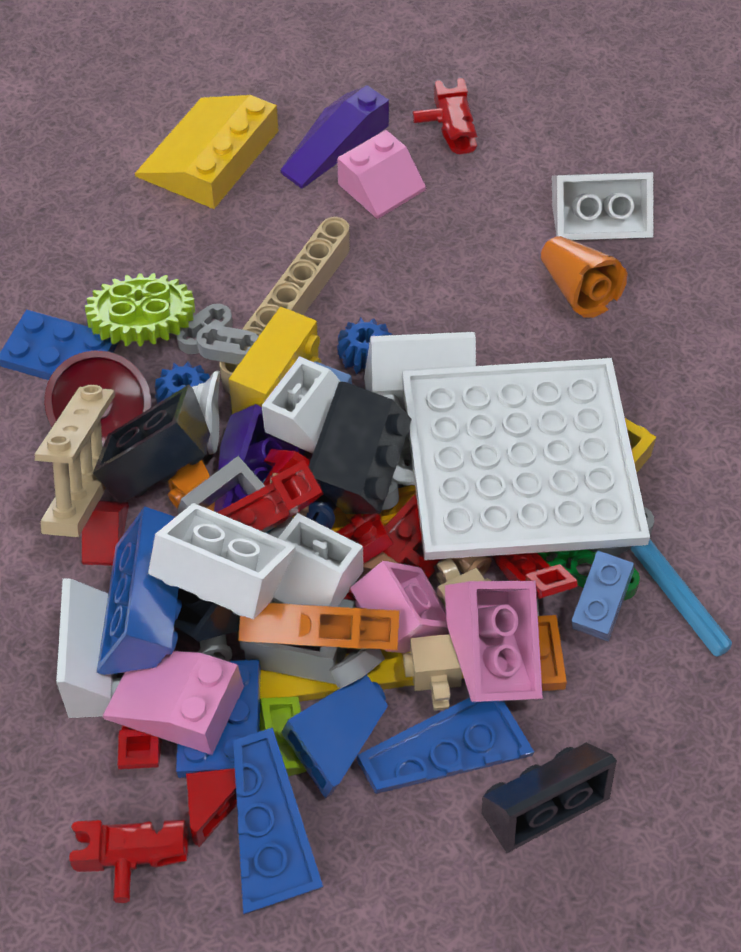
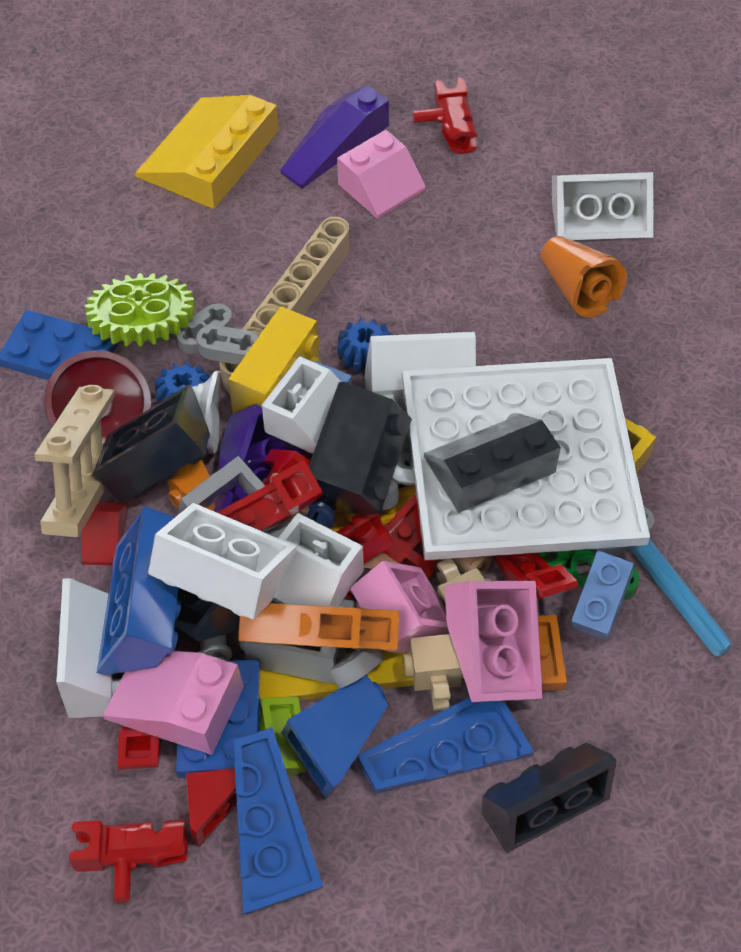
(494, 460): none -> black slope

